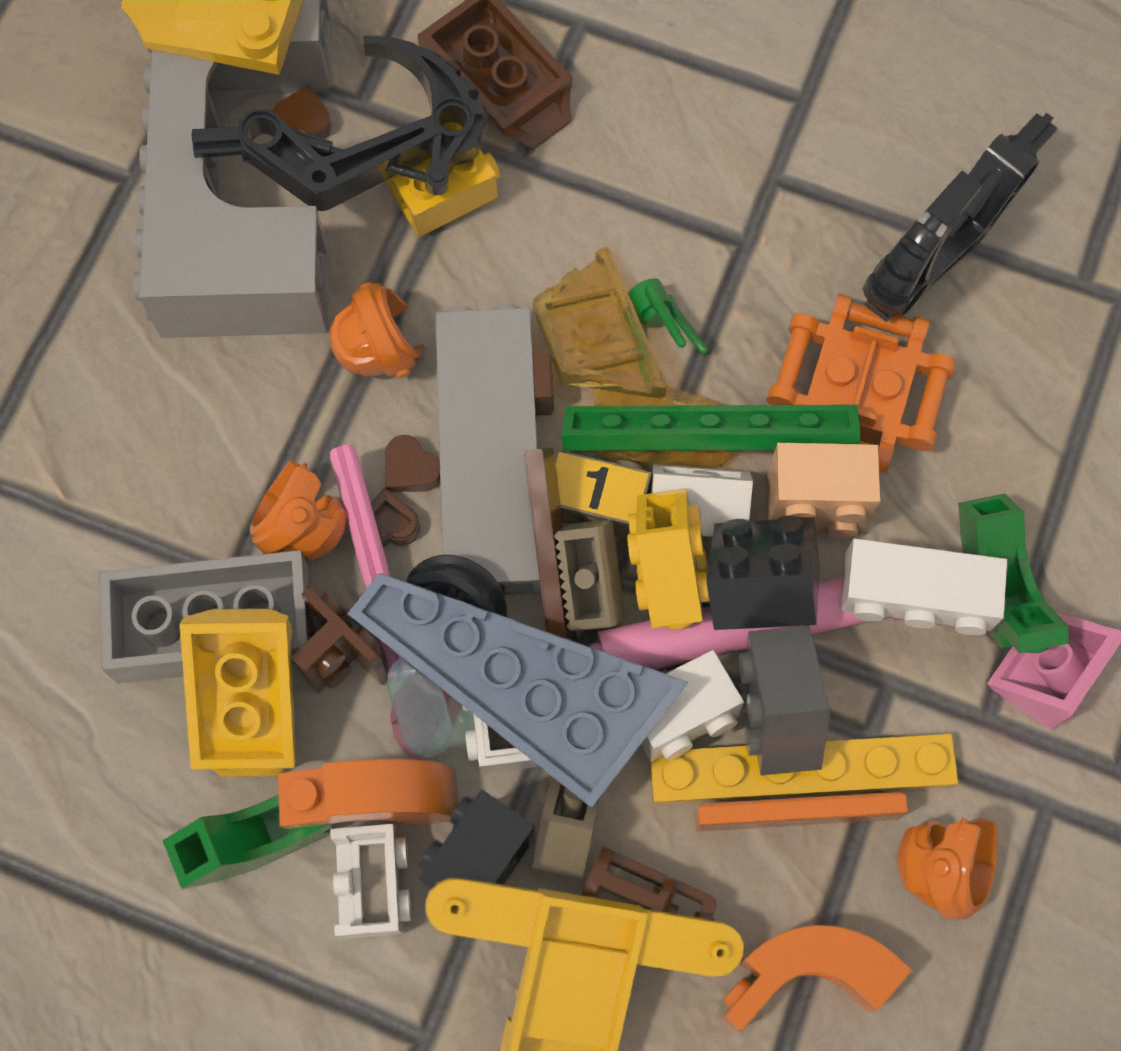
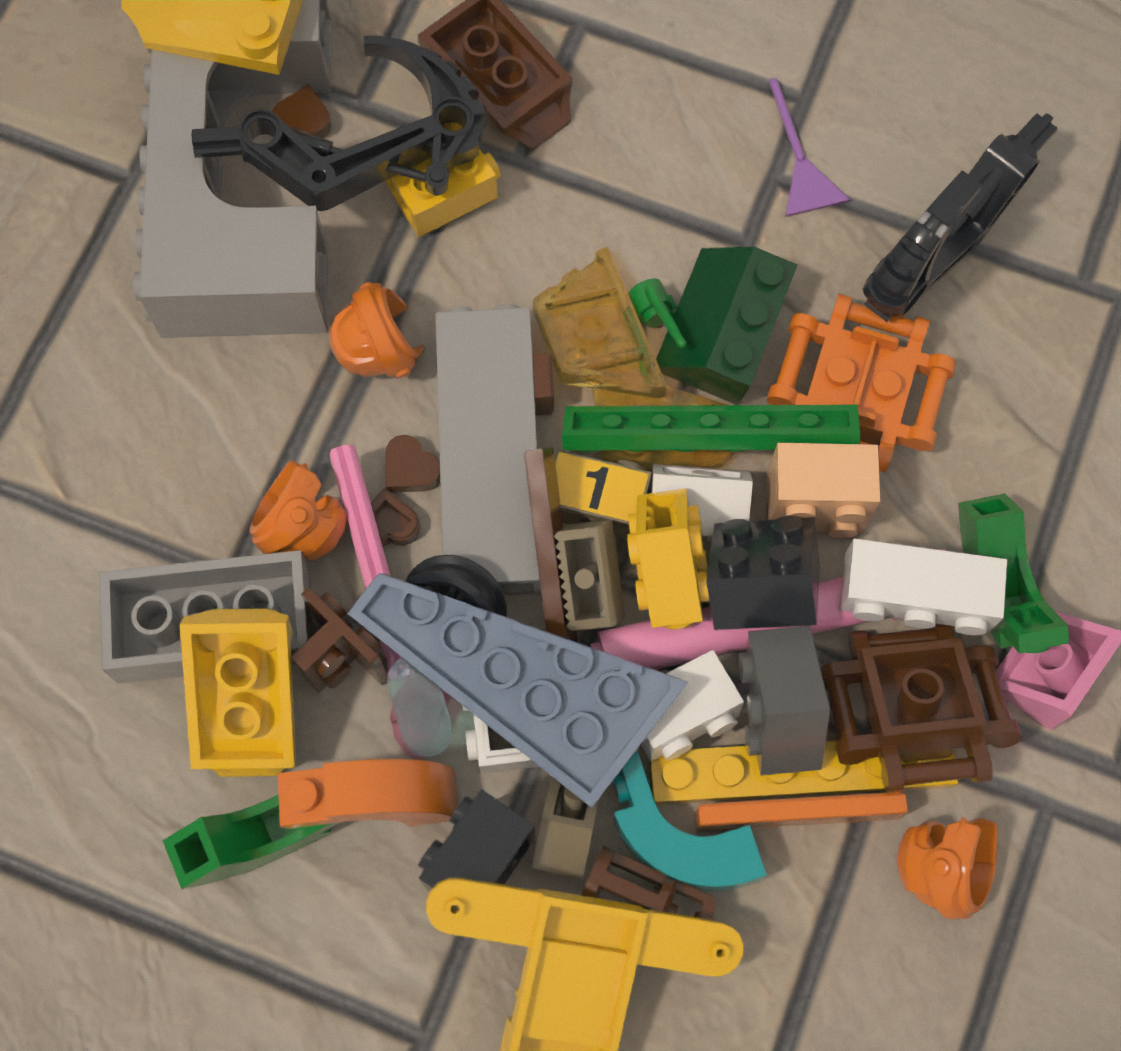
(348, 880): white window -> none
(702, 862): none -> teal arch
(726, 319): none -> dark green slope
(809, 186): none -> medium lavender piece
(834, 953): orange arch -> none
(920, 706): none -> reddish brown brick

